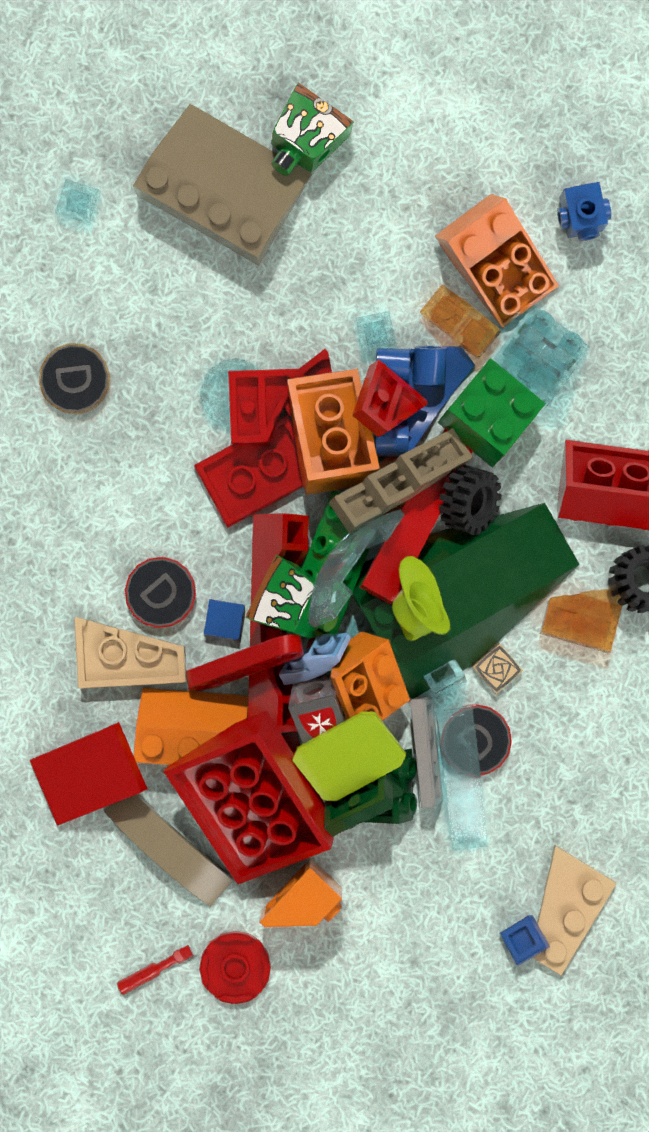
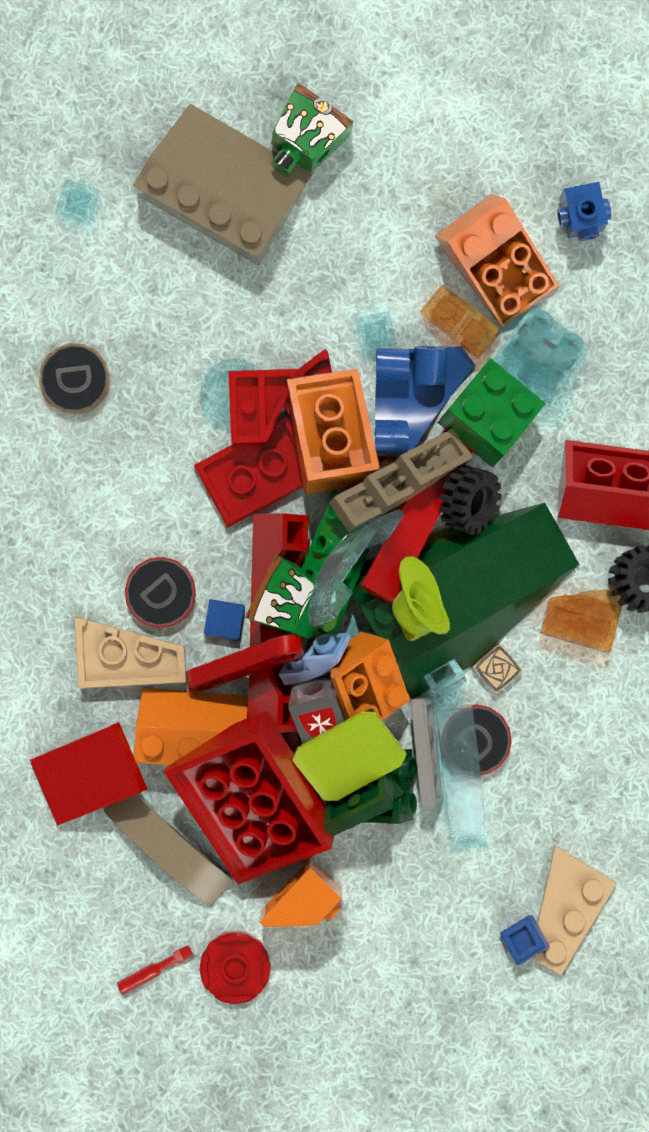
(385, 400): red wing -> none

